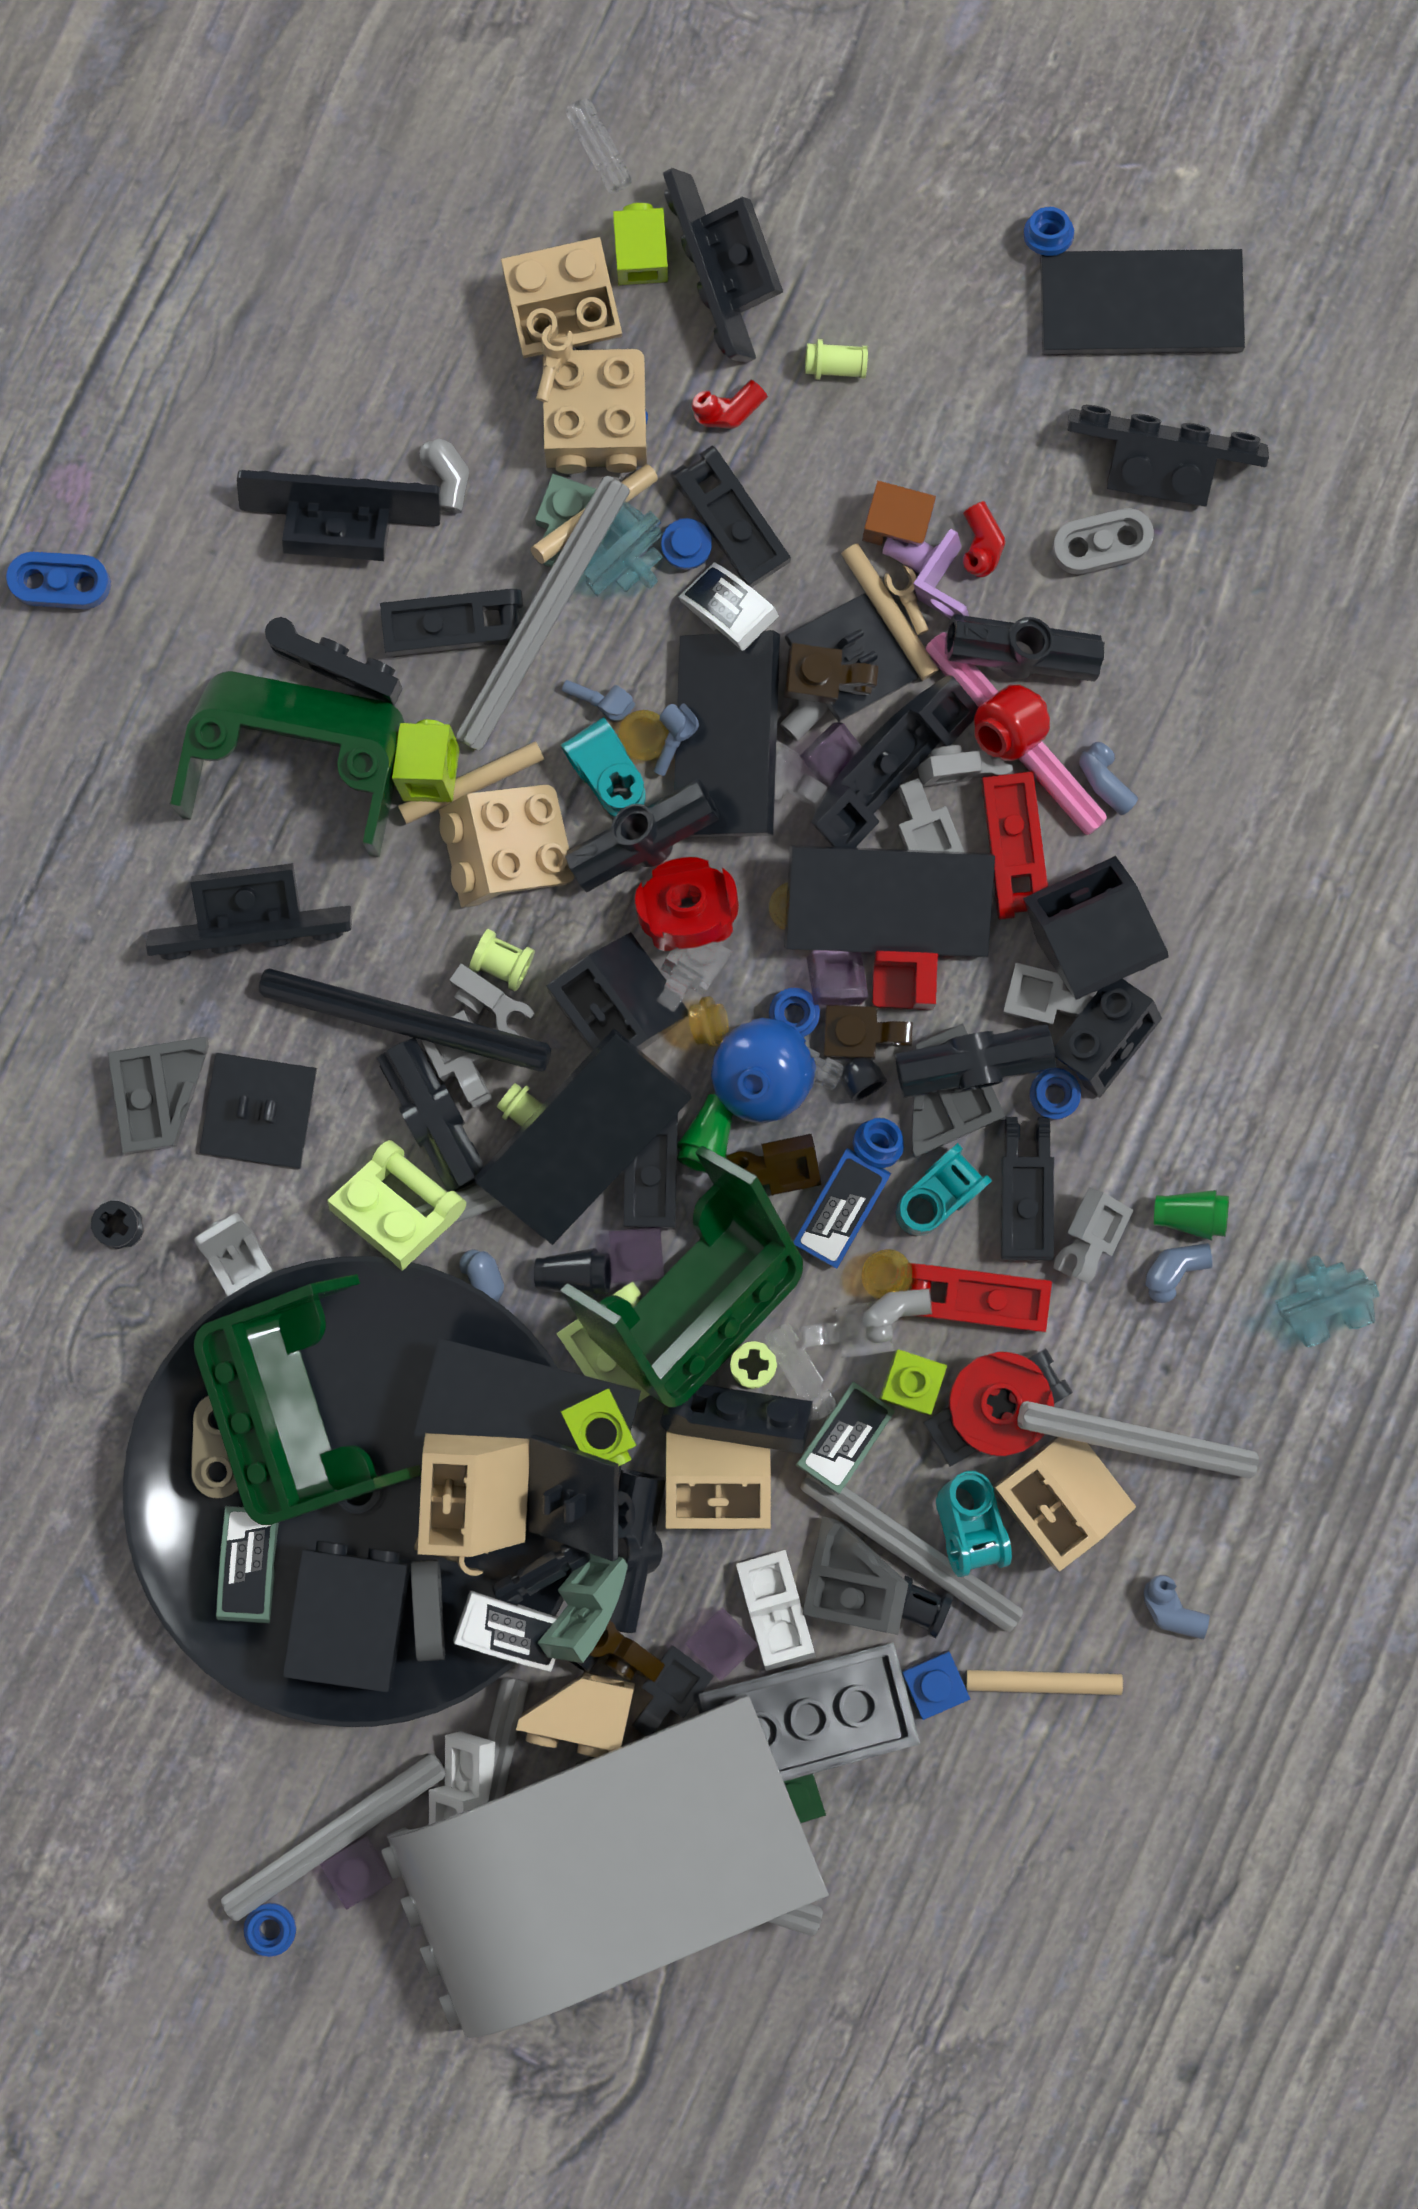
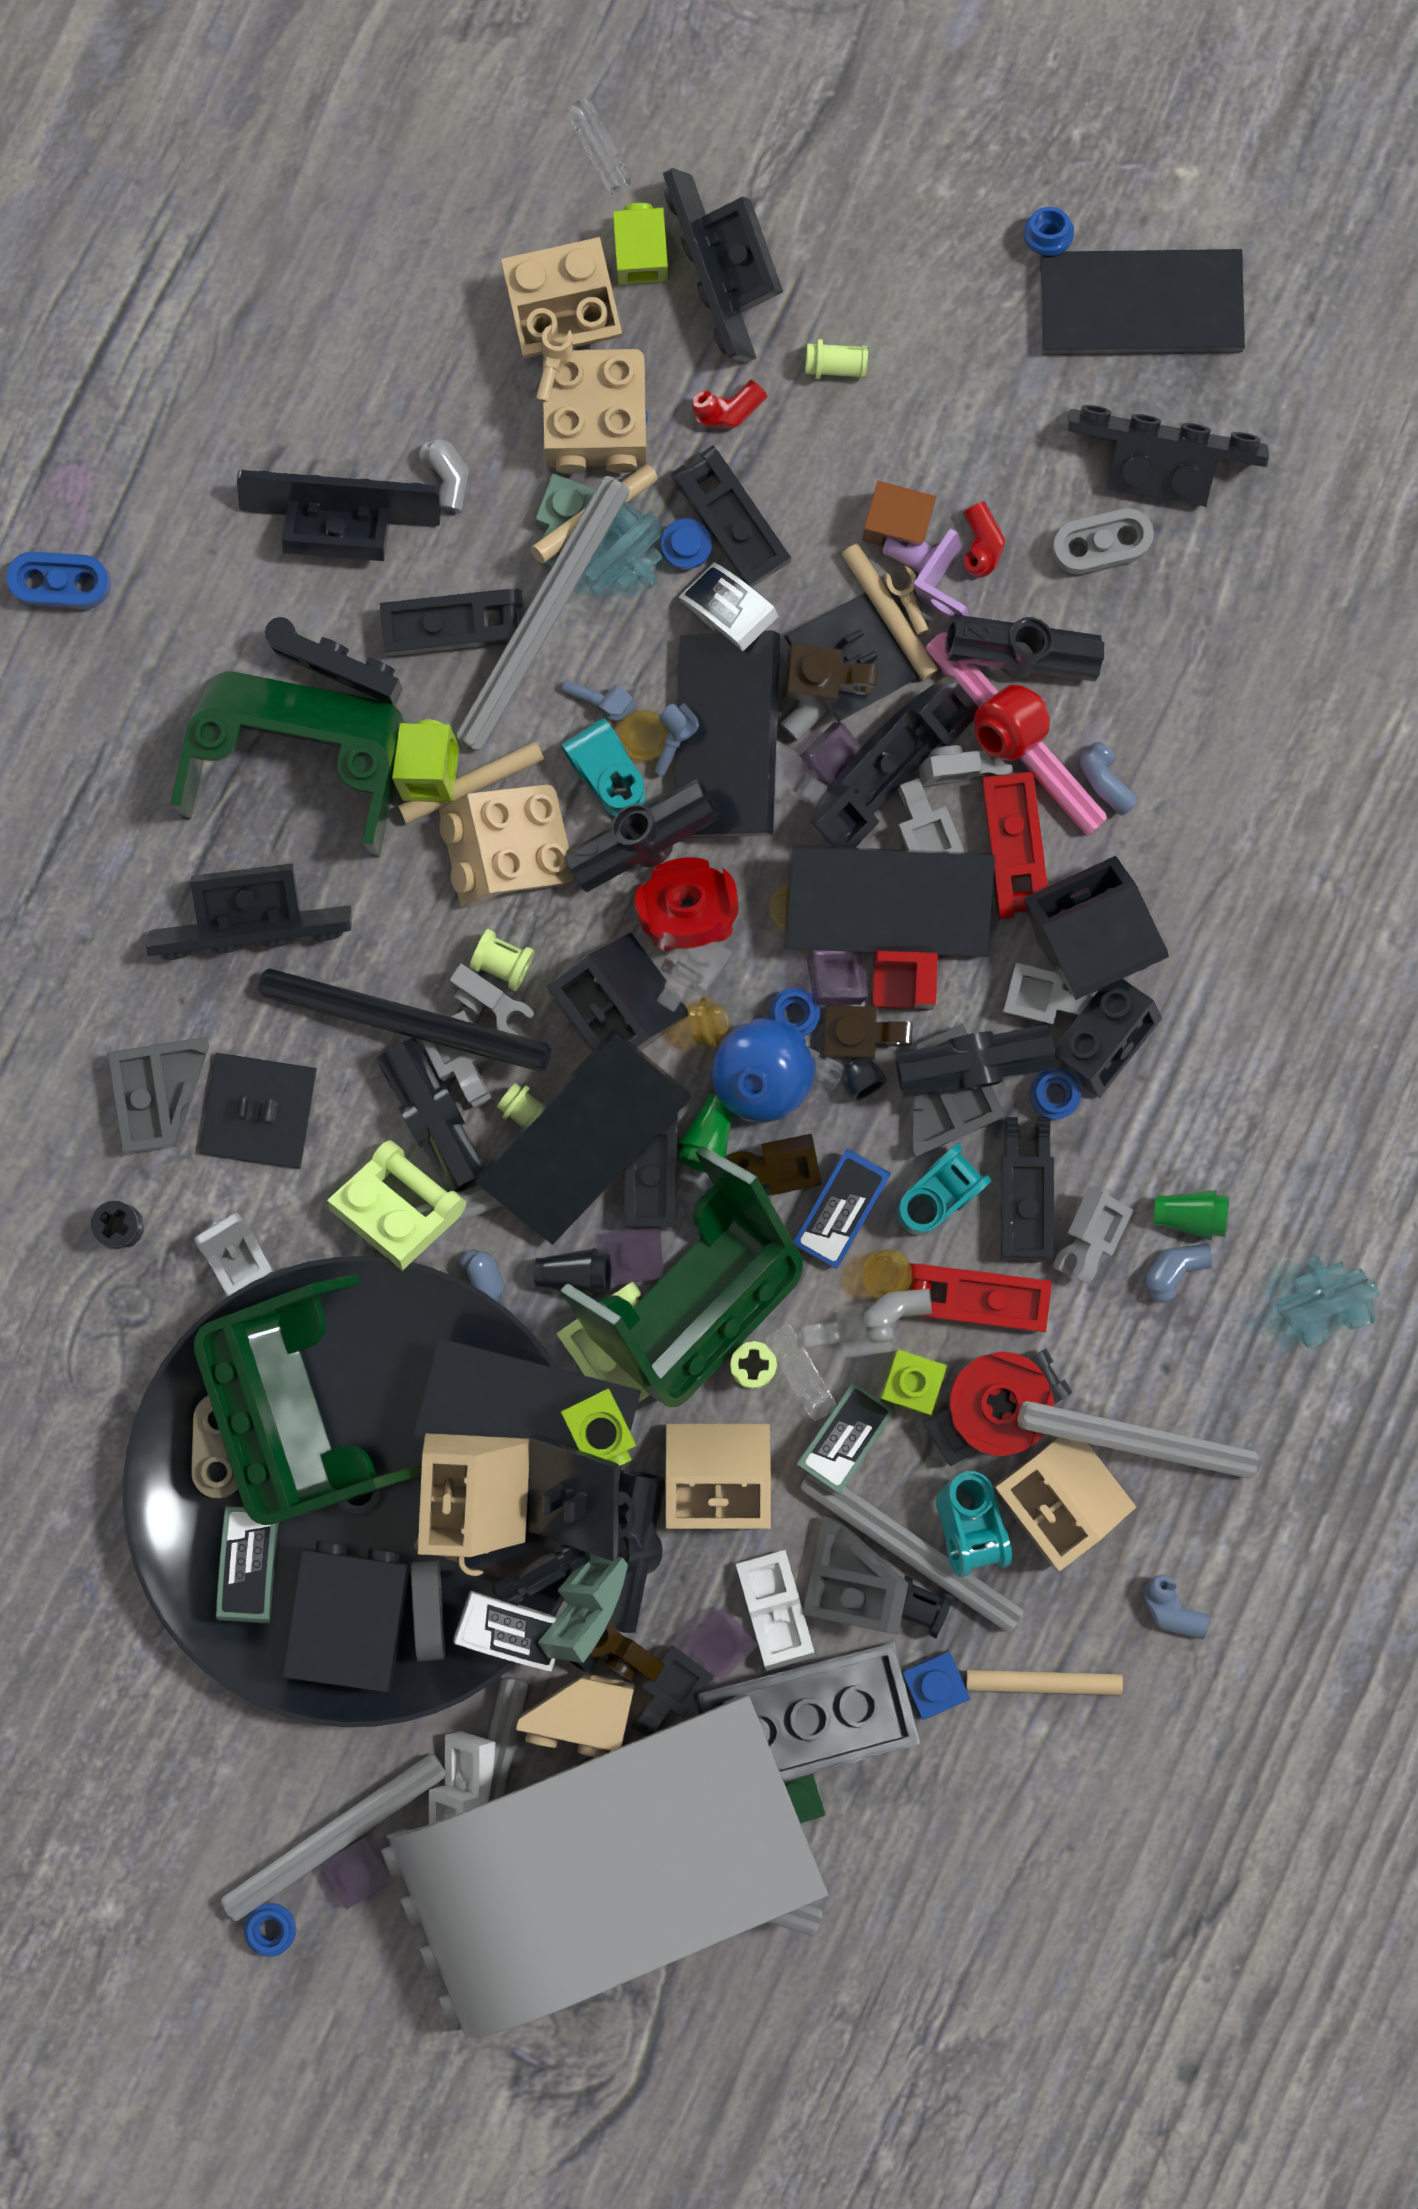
(742, 1418): black plate -> none
(883, 1133): blue plate -> none

